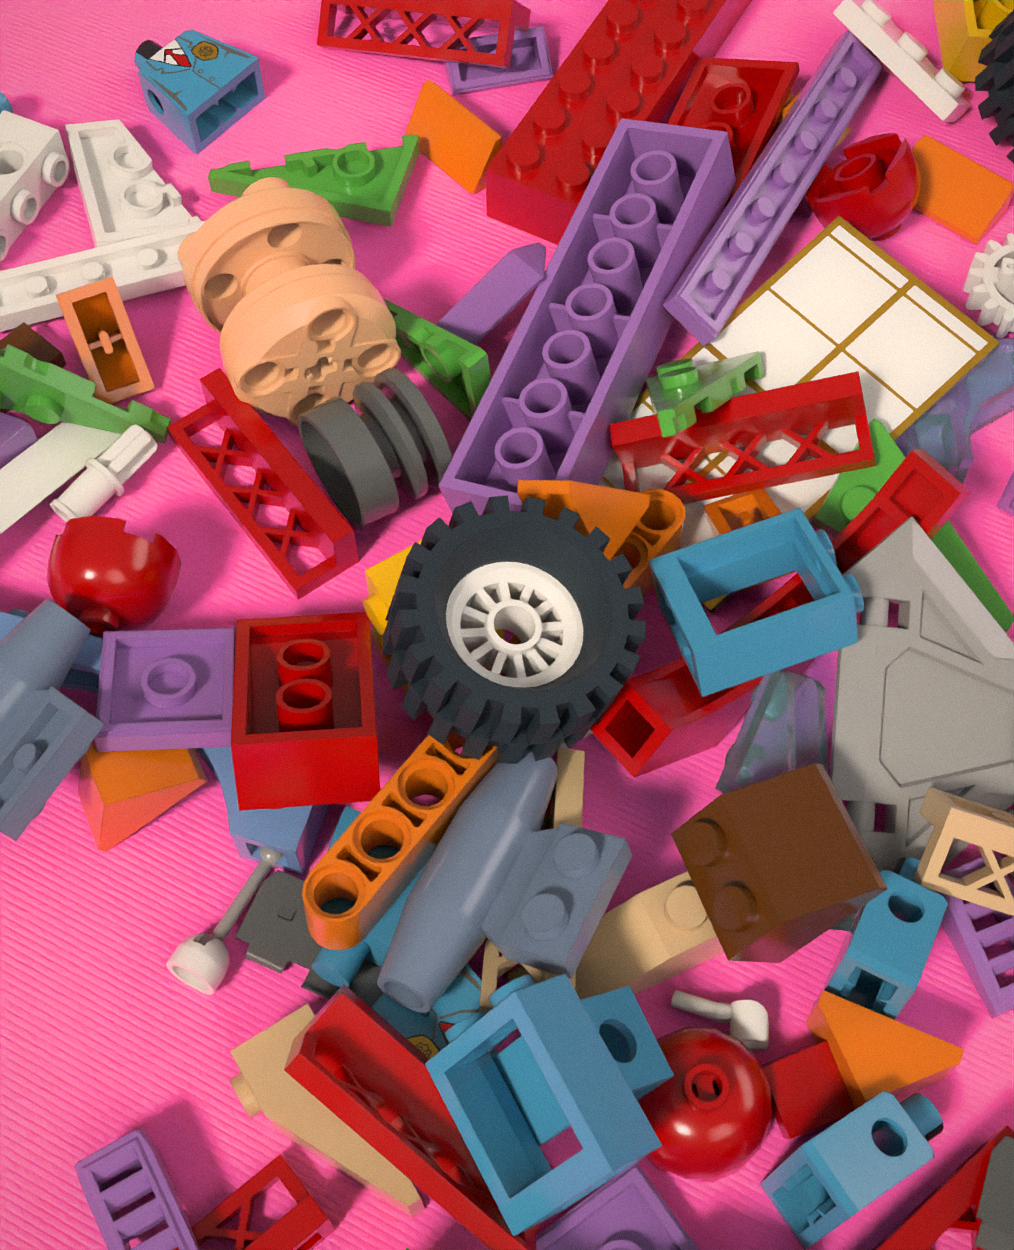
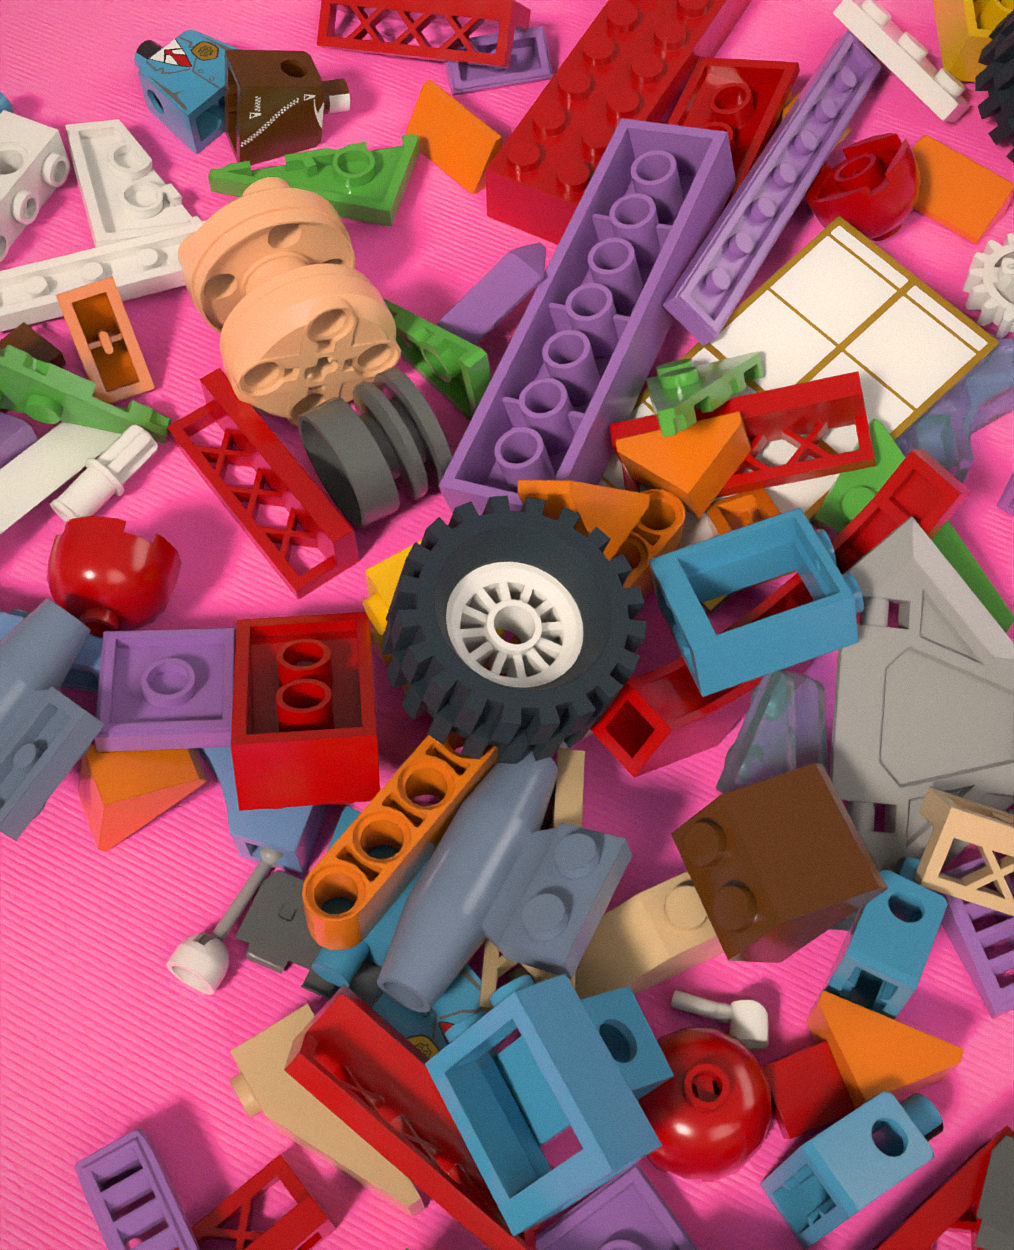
(277, 103): none -> reddish brown torso
(692, 462): none -> orange slope

